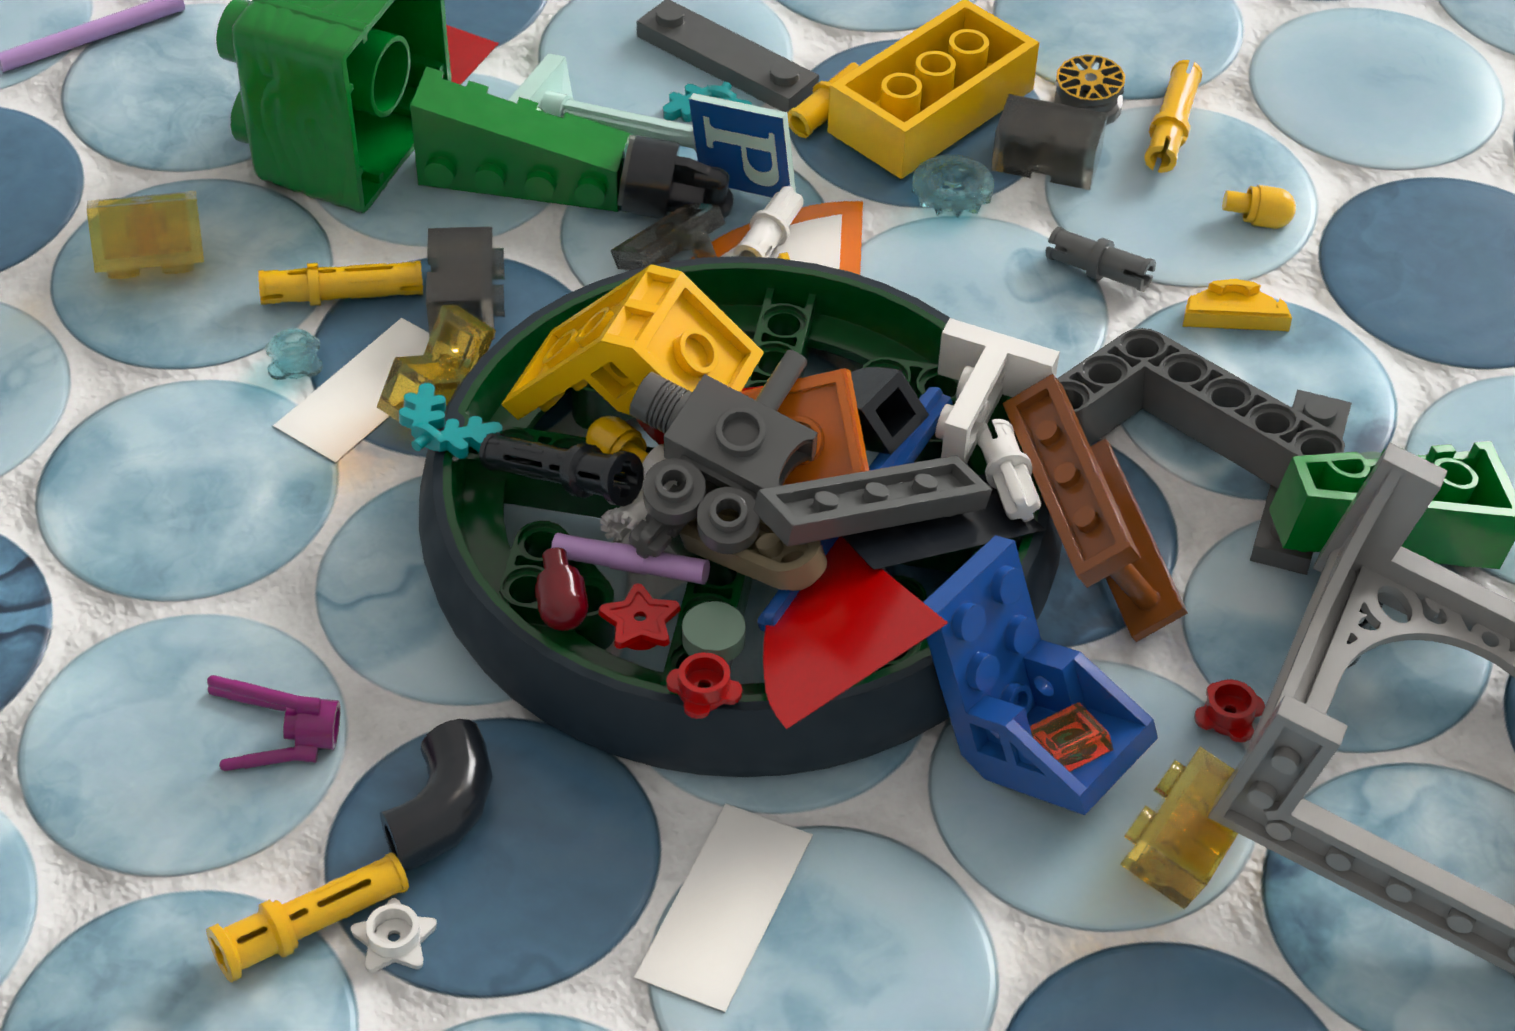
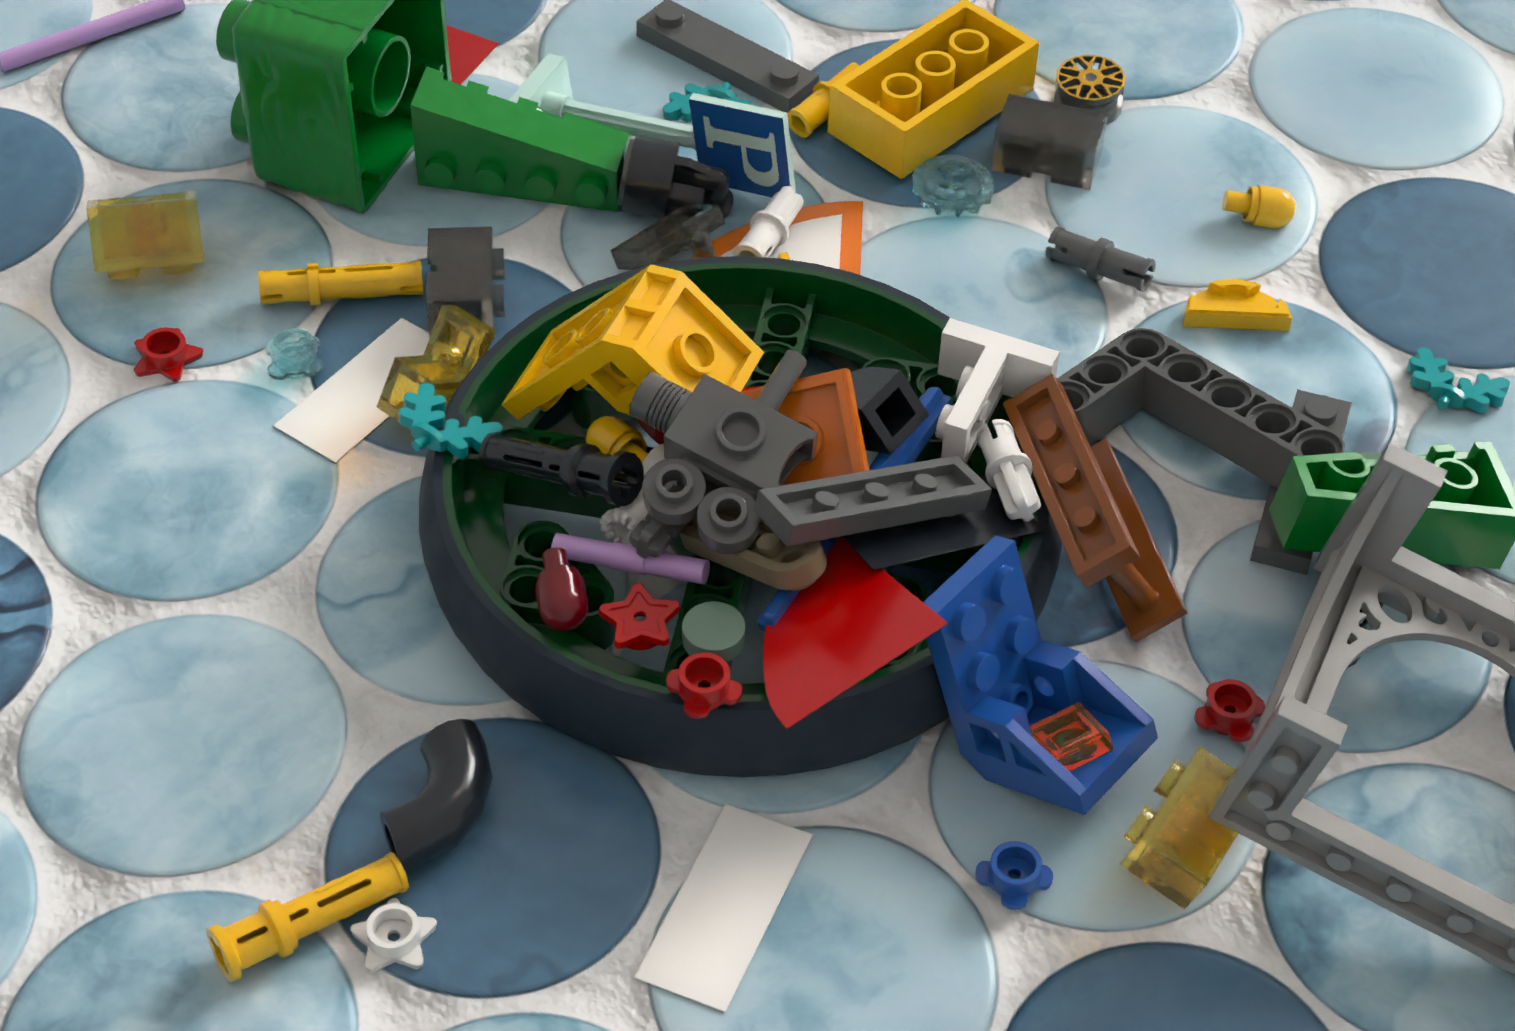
(153, 351): none -> red plate
(307, 720): magenta plant -> none
(1017, 859): none -> blue plate
(1171, 125): yellow pin -> none
(1430, 375): none -> teal animal

